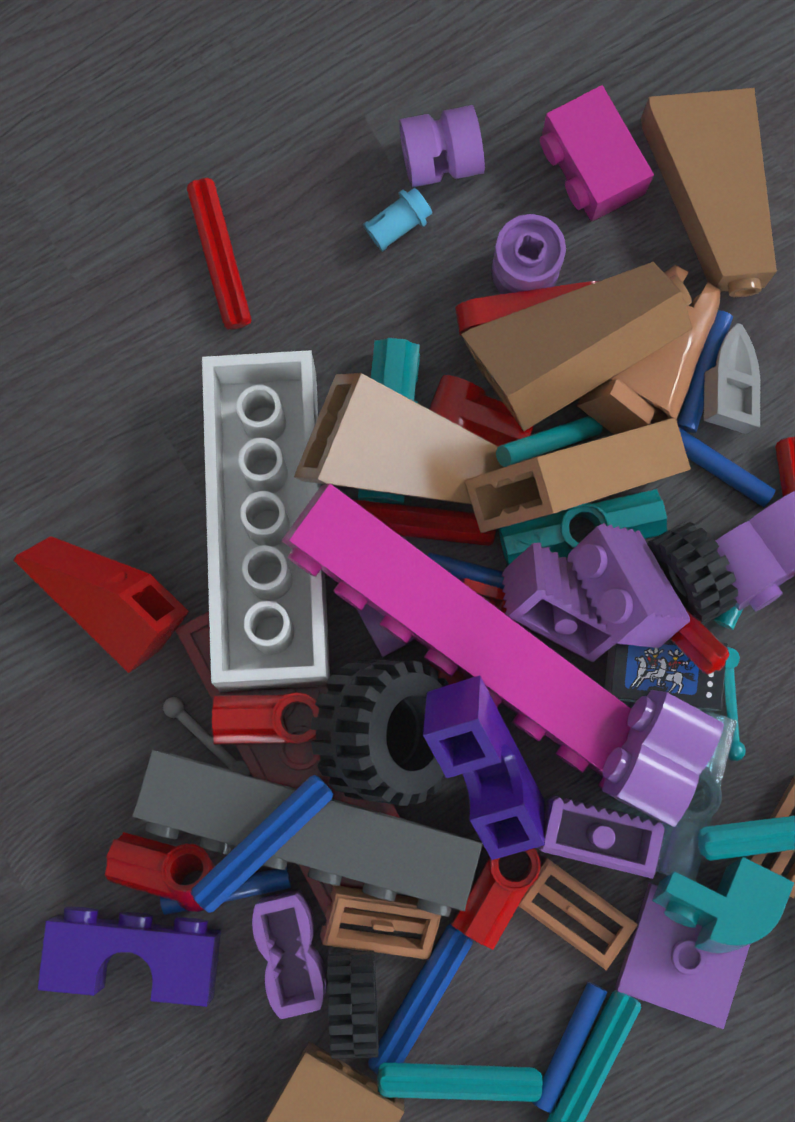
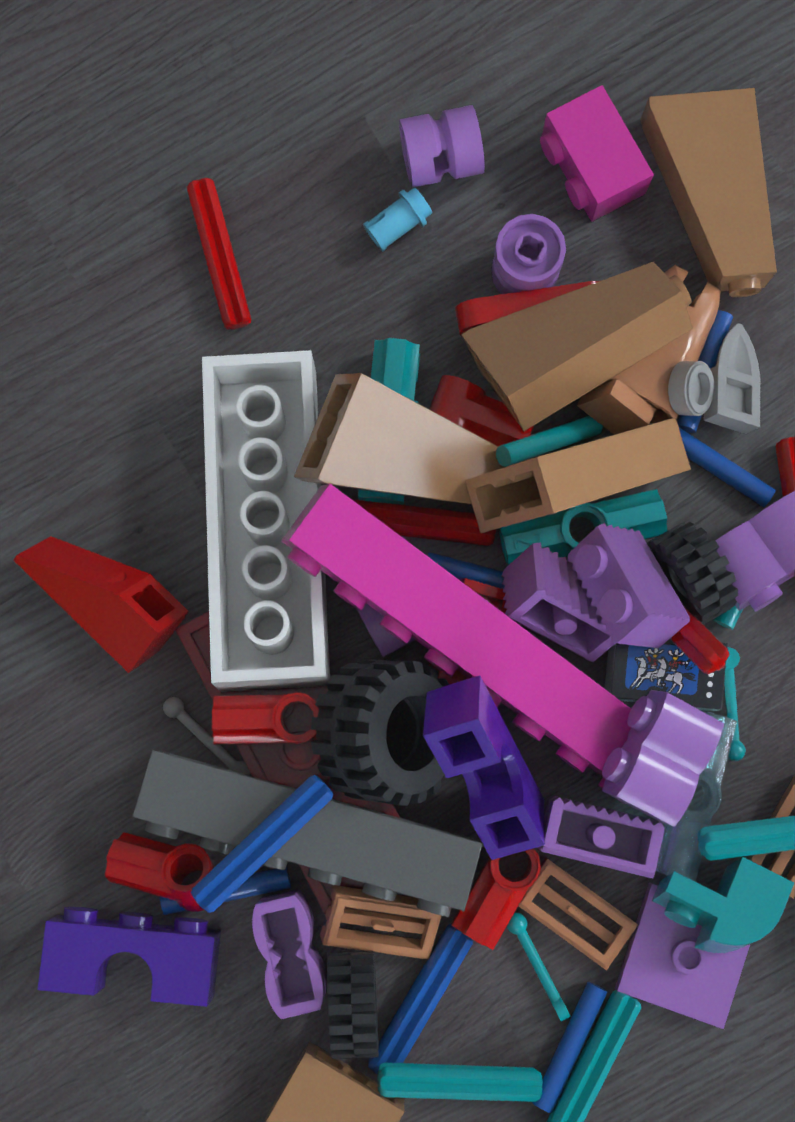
(518, 925): none -> teal hinge
(691, 388): none -> light grey tile

